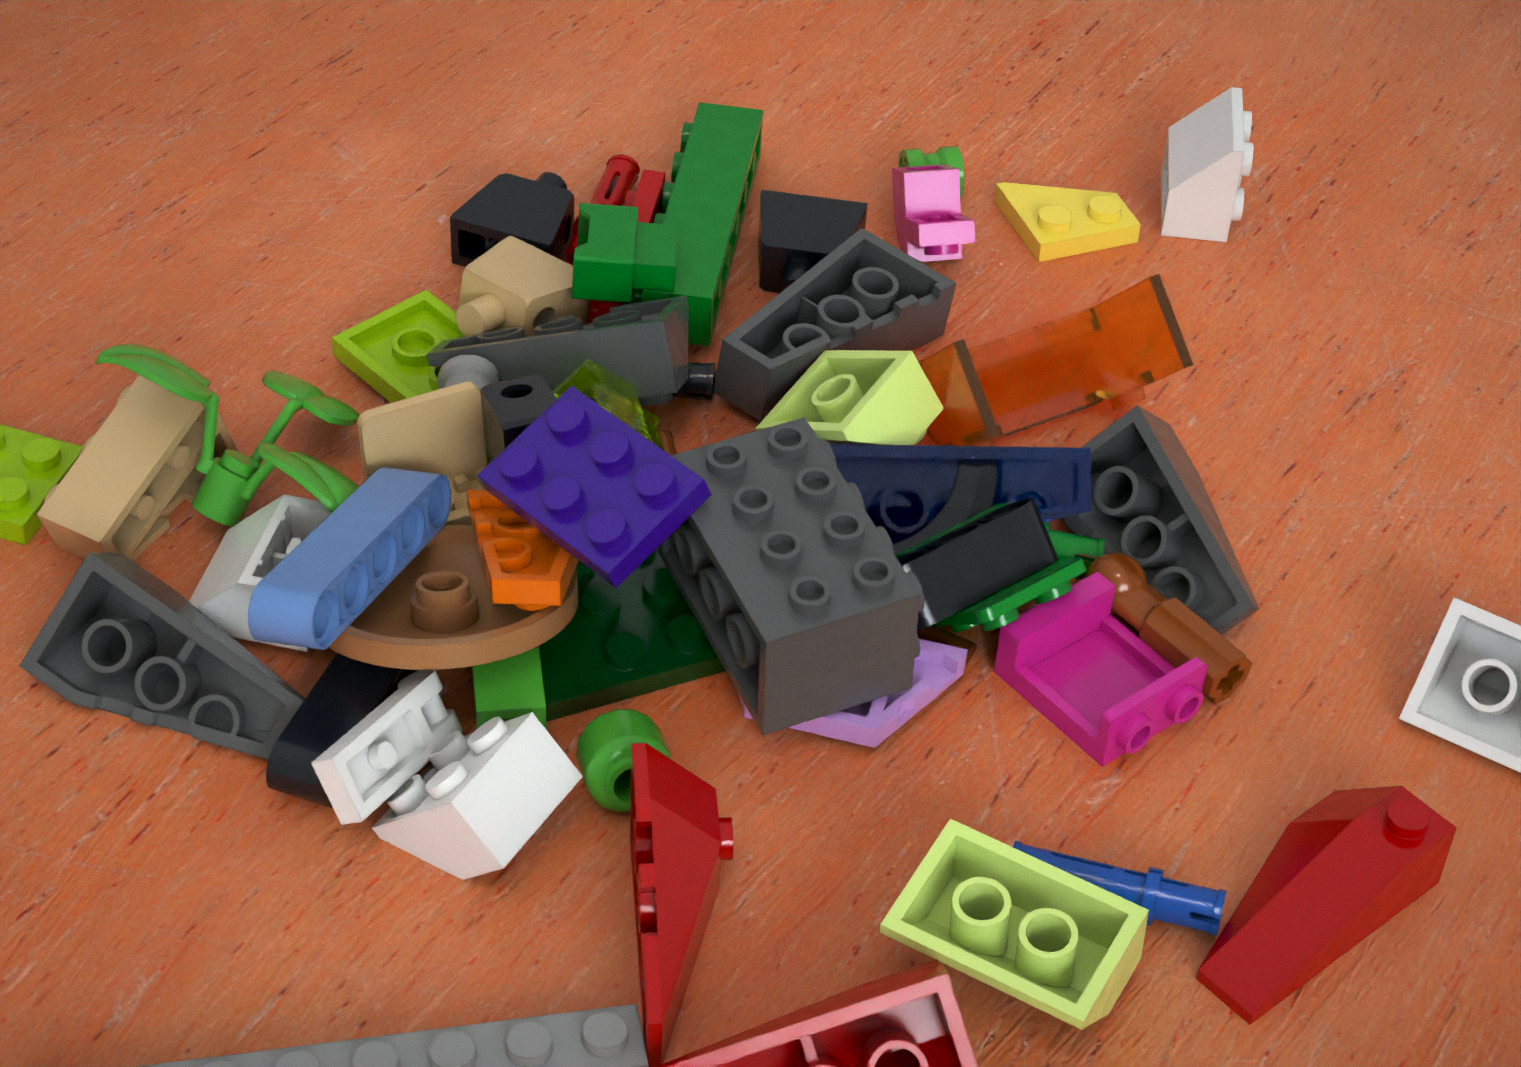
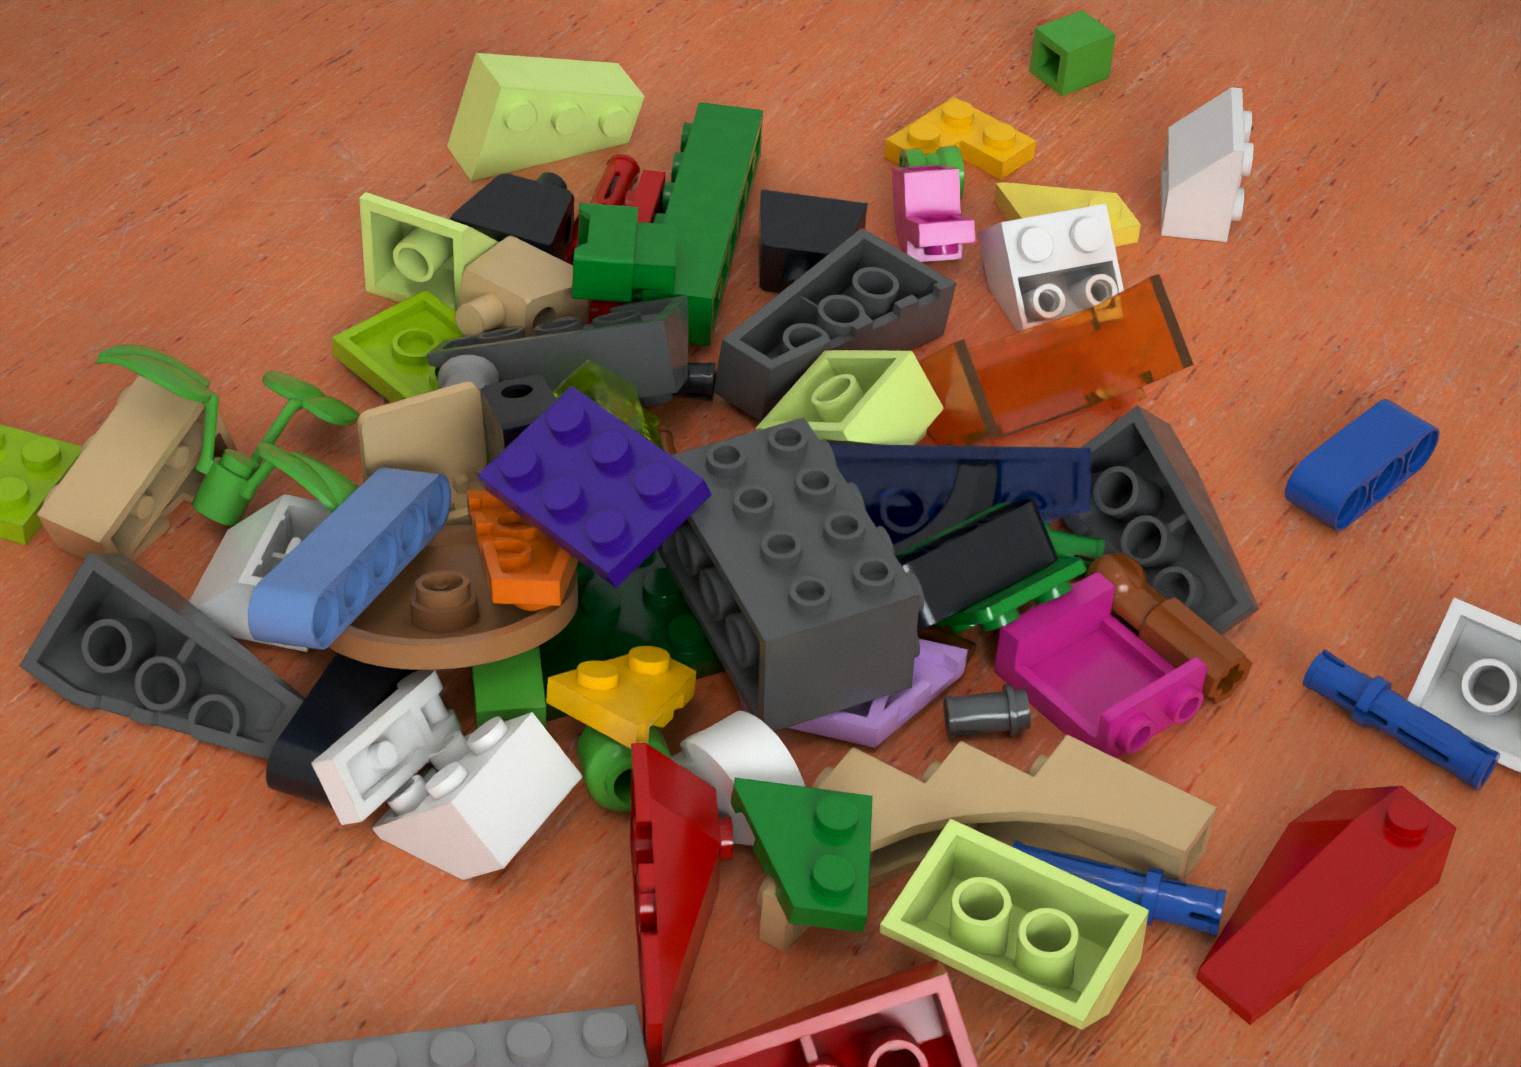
(415, 251): none -> yellowish green slope
(539, 112): none -> yellowish green wedge
(624, 693): none -> yellow wing
(740, 749): none -> white brick
(812, 848): none -> green wing
(980, 138): none -> yellow plate
(987, 713): none -> dark grey pin
(1051, 264): none -> white slope
(1066, 804): none -> tan arch
(1072, 52): none -> bright green brick
(1361, 464): none -> blue beam
(1377, 705): none -> blue pin

